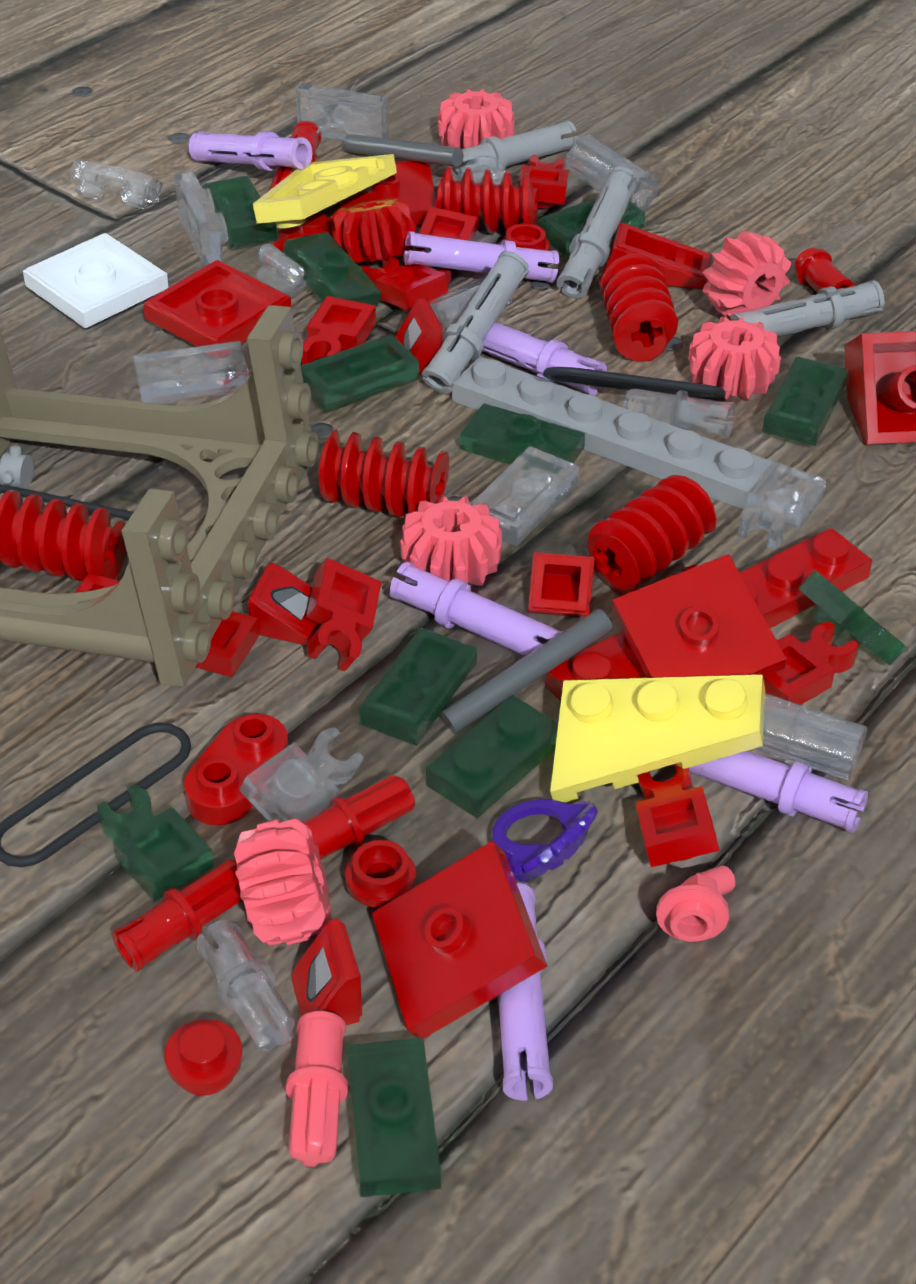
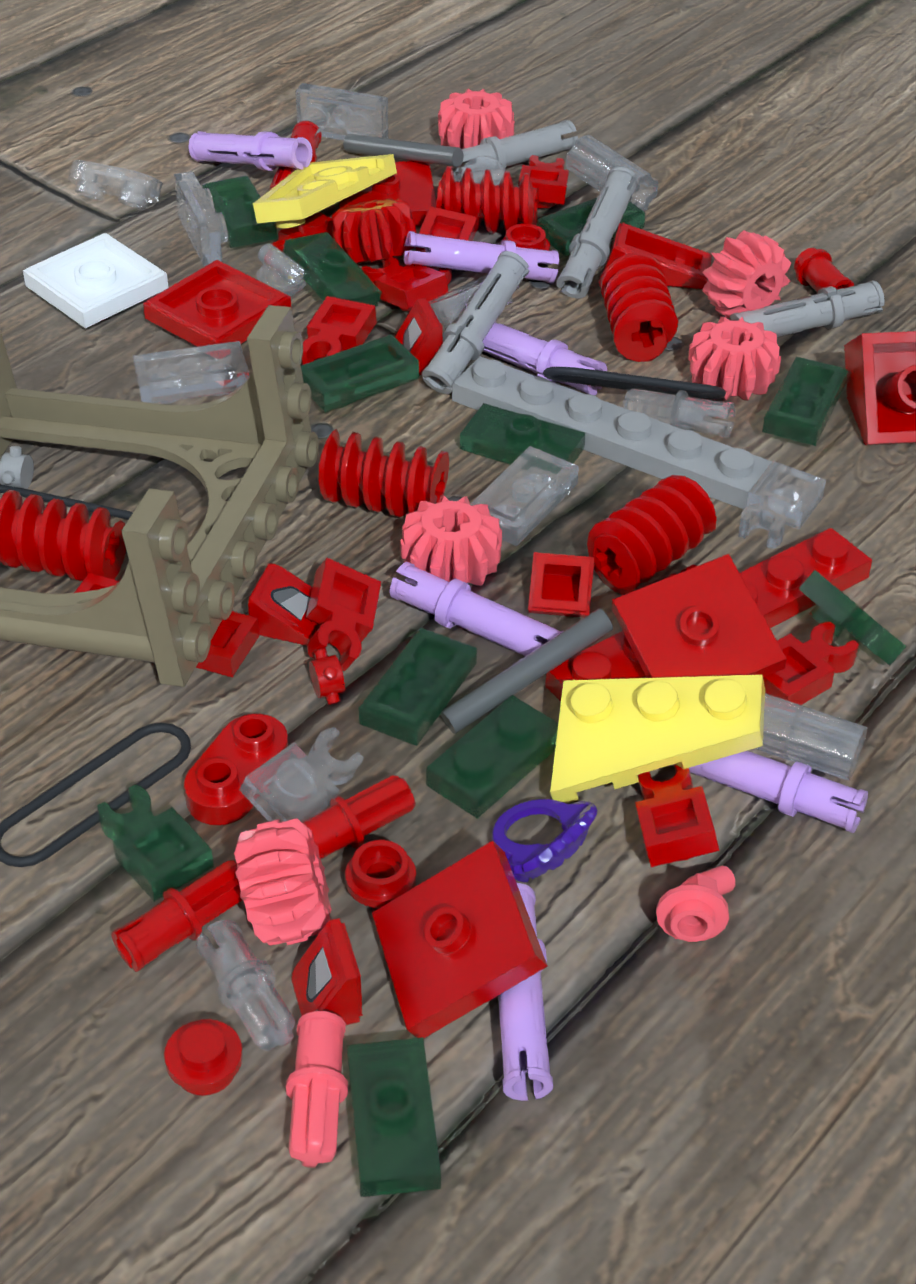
(327, 676): none -> red piece

